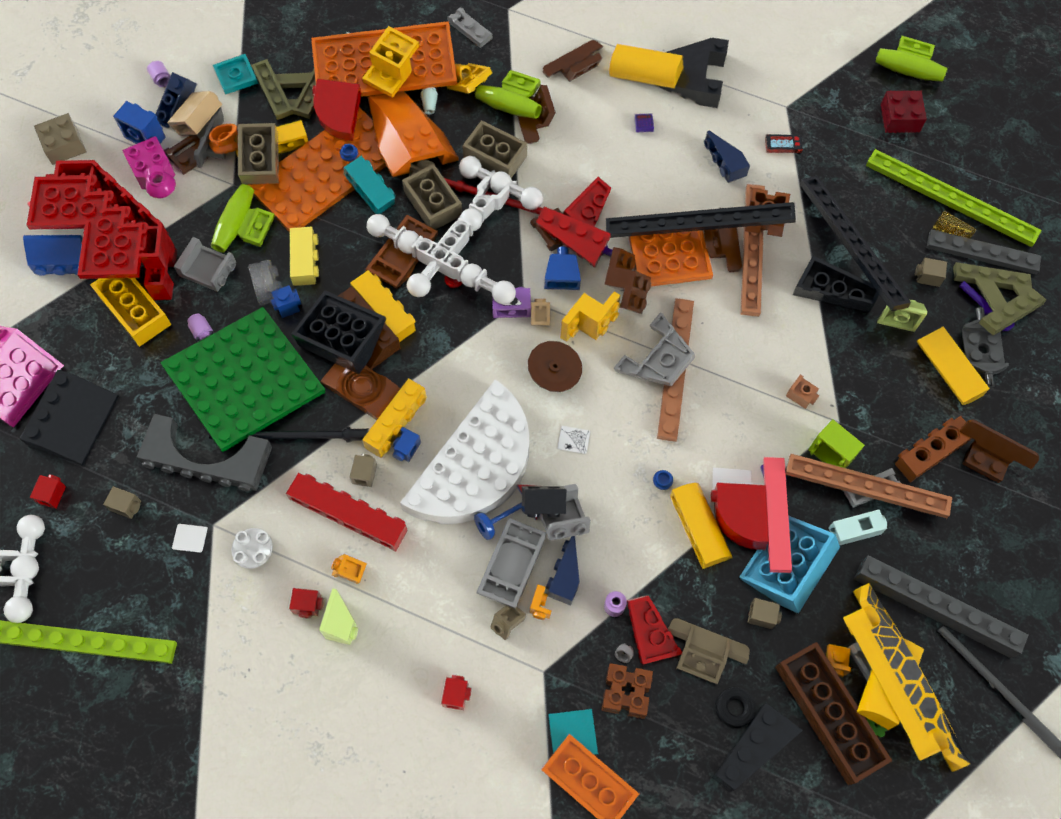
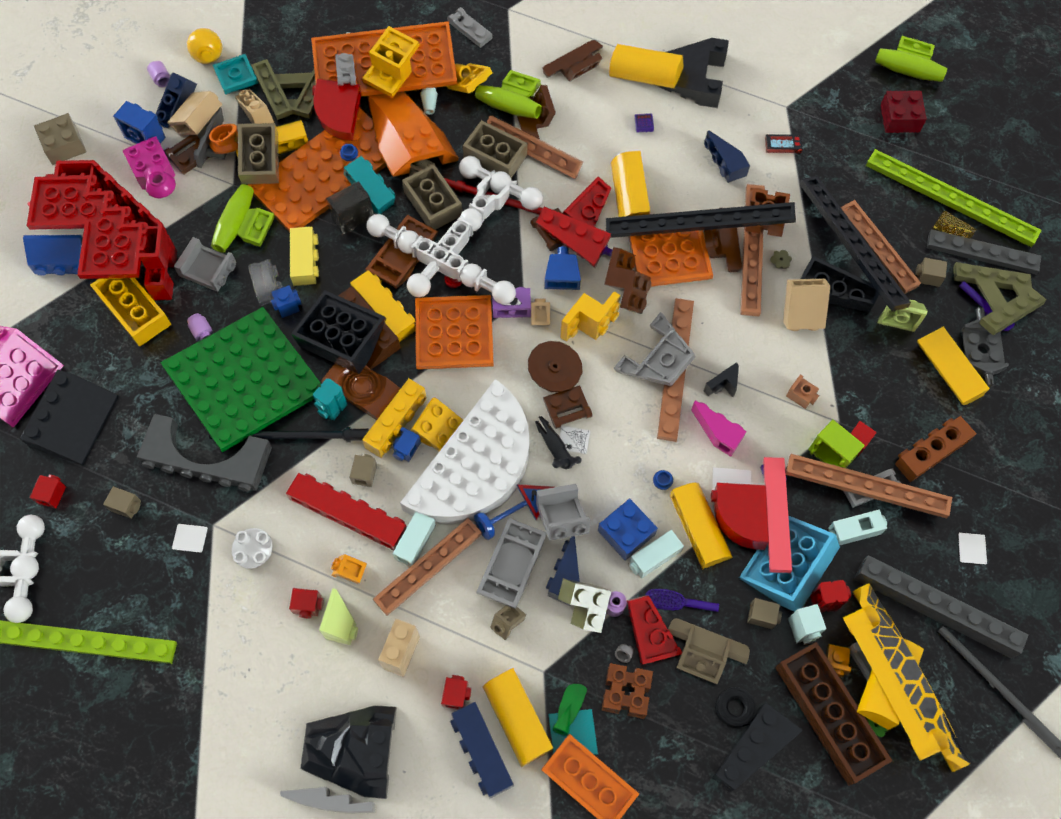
(204, 45): none -> yellow brick
(254, 107): none -> tan slope
(321, 799): none -> light grey slope
(329, 399): none -> teal brick
(345, 69): none -> light grey plate
(350, 207): none -> clear smoke brick
(352, 750): none -> black wedge
(399, 647): none -> tan brick
(414, 539): none -> light aqua brick
(427, 566): none -> nougat plate
(436, 424): none -> yellow plate
(454, 332): none -> orange plate
(482, 749): none -> dark blue brick
(517, 717): none -> yellow brick
(540, 599): light orange bracket -> none
(541, 150): none -> nougat plate
(544, 500): black brick -> none
(556, 446): none -> black piece
(564, 402): none -> reddish brown plate
(569, 708): none -> green piece
(589, 603): none -> brick
(627, 529): none -> blue brick
(630, 184): none -> yellow brick
(655, 554): none -> light aqua brick
(672, 600): none -> dark purple piece
(721, 432): none -> dark pink slope
(727, 379): none -> black slope
(781, 259): none -> olive plant
(806, 304): none -> tan brick
(807, 624): none -> light aqua brick
(830, 595): none -> red brick
(863, 434): none -> red brick
(881, 247): none -> nougat plate
(972, 548): none -> white sticker
(994, 452): reddish brown plate -> none

